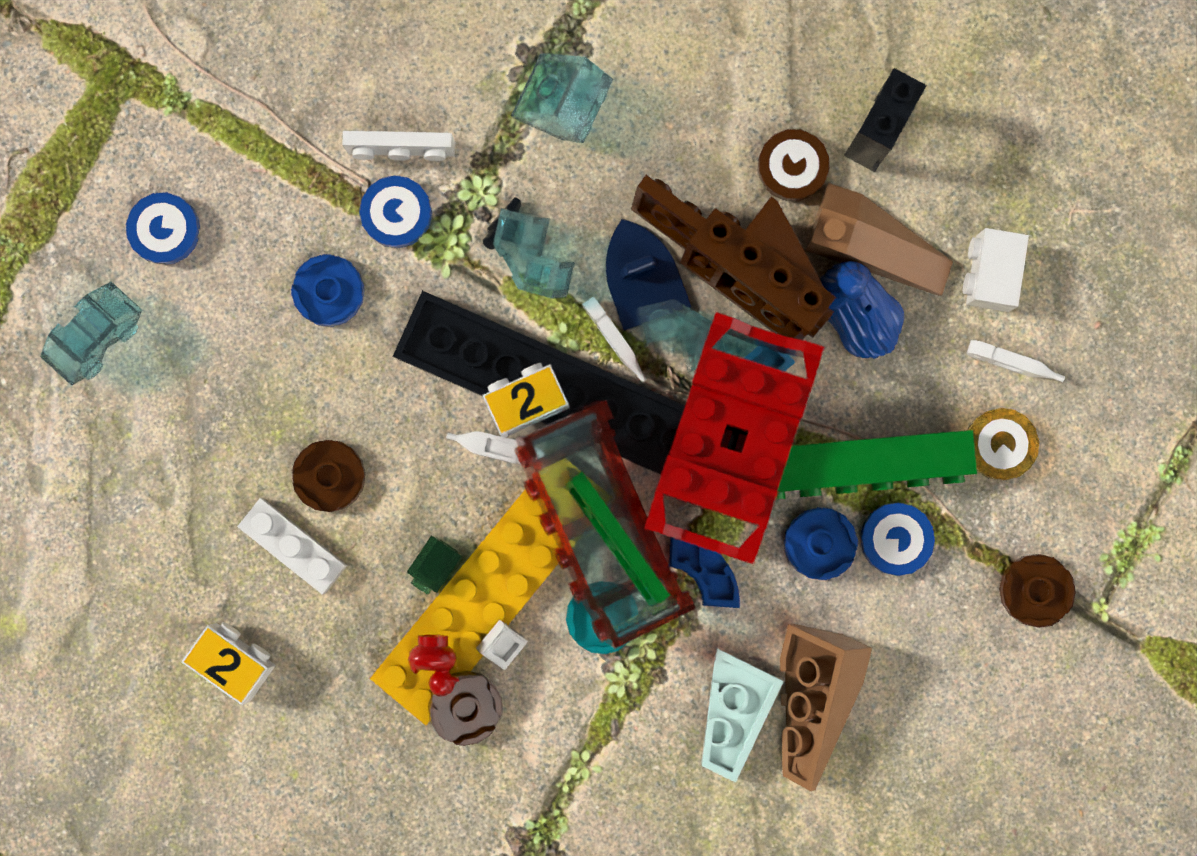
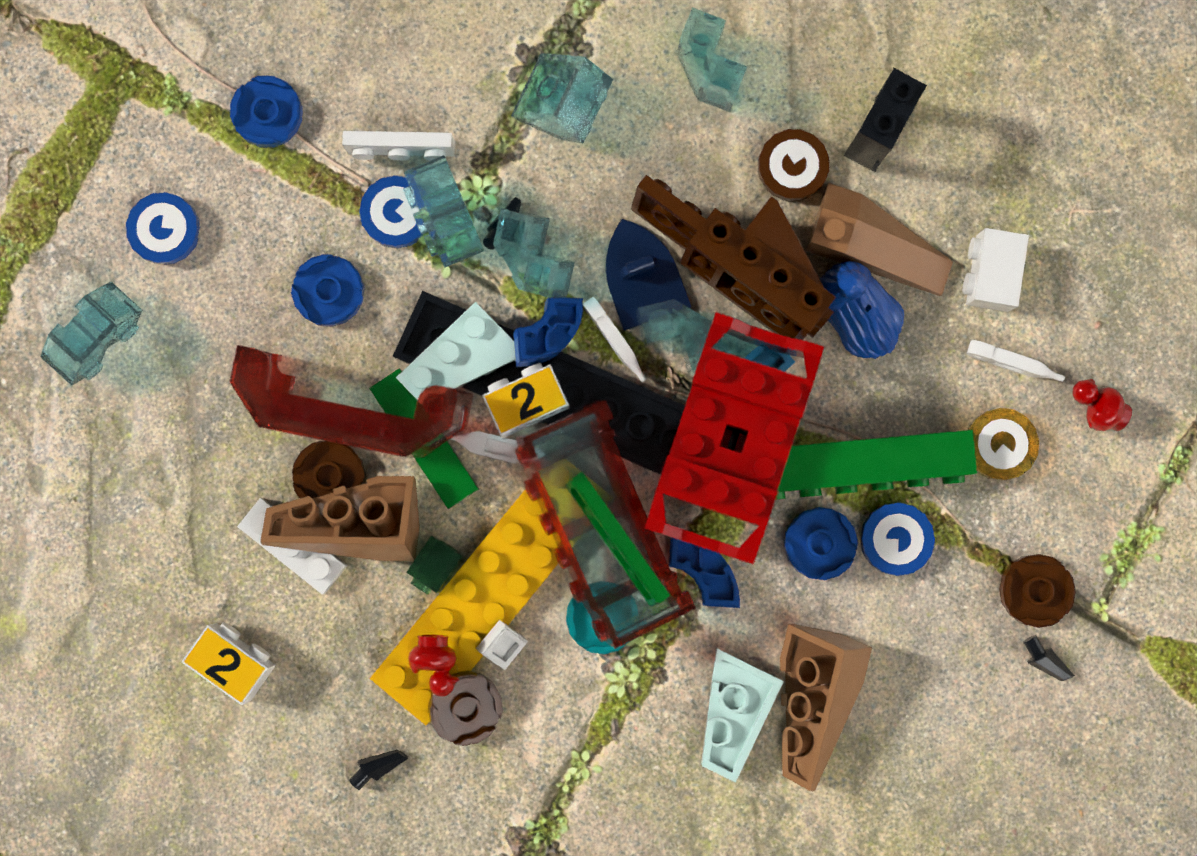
(266, 111): none -> blue tile
(269, 399): none -> clear red windscreen
(359, 522): none -> medium nougat wedge
(376, 767): none -> black bar
(441, 212): none -> clear light blue brick
(442, 465): none -> green tile
(460, 354): none -> light aqua wing
(549, 334): none -> blue tile
(712, 77): none -> clear light blue brick
(1046, 660): none -> black bar
(1105, 406): none -> red animal

